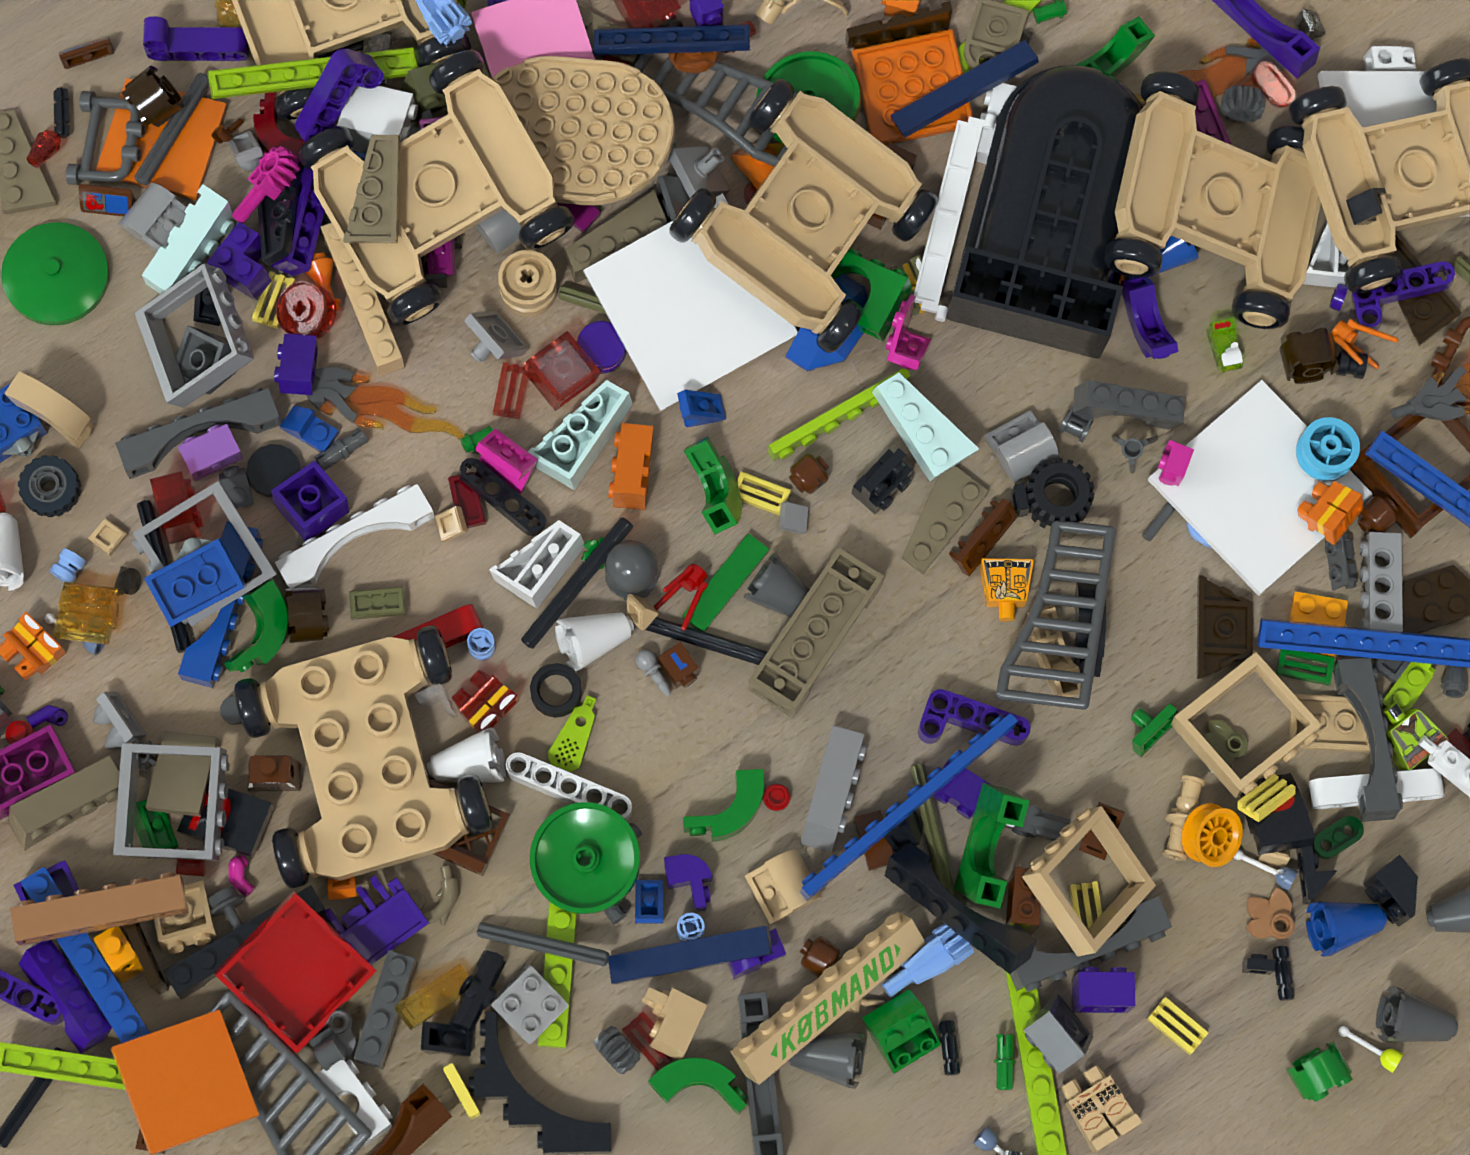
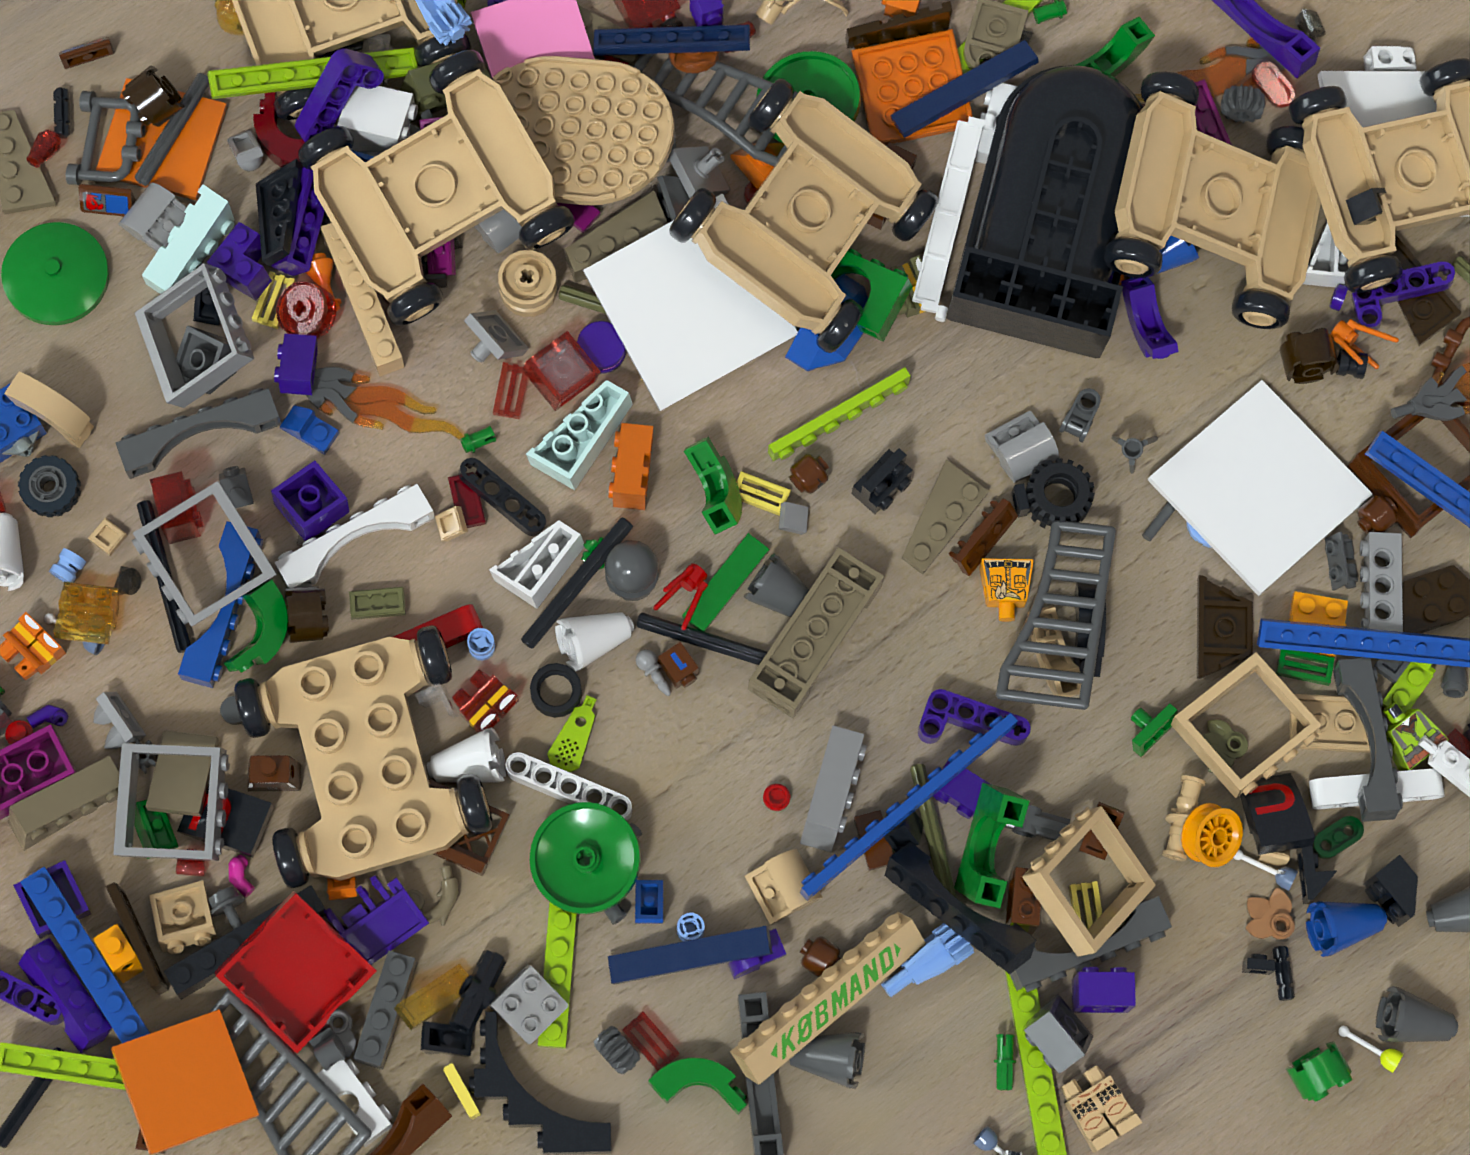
(99, 909): medium nougat brick -> none
(193, 43): dark purple beam -> none
(196, 580): blue piece -> none
(210, 451): medium lavender brick -> none
(222, 134): reddish brown hand -> none
(270, 178): dark pink gear -> none
(271, 467): black tile -> none
(341, 449): dark grey pin -> none
(377, 195): dark tan wing -> none
(506, 459): dark pink bracket -> none
(543, 944): dark grey axle -> none
(640, 611): tan slope -> none
(675, 1021): tan hinge -> none
(692, 872): dark purple brick -> none
(700, 407): blue slope -> none
(740, 813): green arch -> none
(866, 1002): tan hand -> none
(901, 1030): green slope -> none
(904, 346): dark pink bracket -> none
(923, 428): light aqua wedge -> none
(949, 1047): black axle -> none
(1107, 399): dark grey arch -> none
(1174, 463): dark pink brick -> none
(1185, 1018): light yellow tile -> none
(1225, 345): clear neon green leg -> none
(1262, 795): light yellow tile -> none
(1327, 449): medium azure wheel -> none
(1334, 510): orange hips -> none

